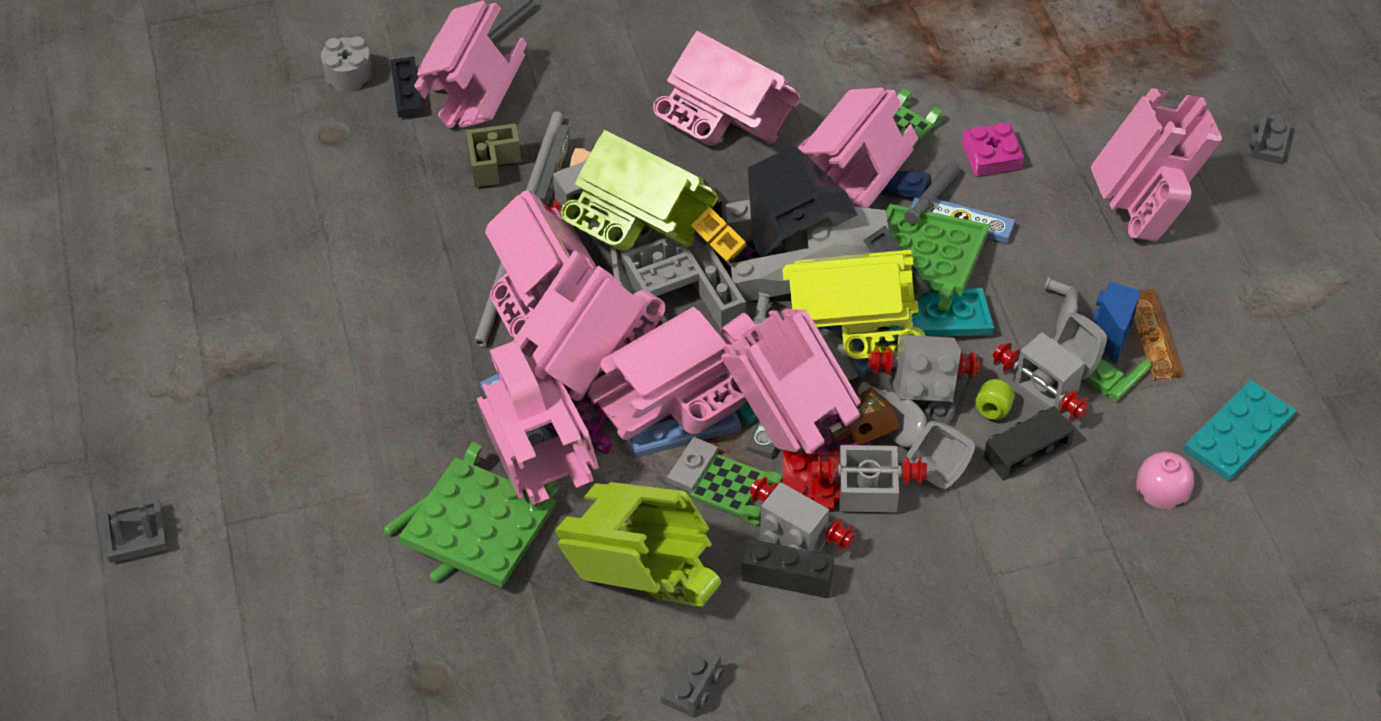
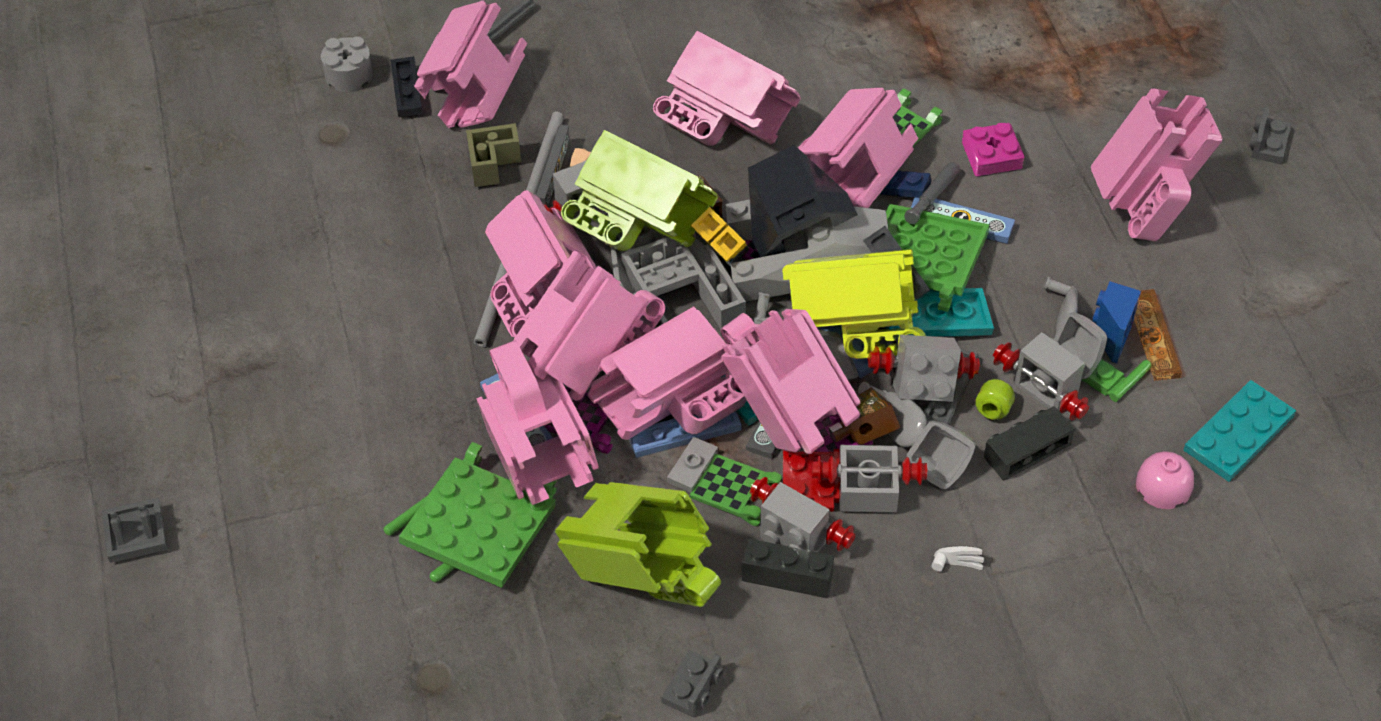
(958, 556): none -> white piece

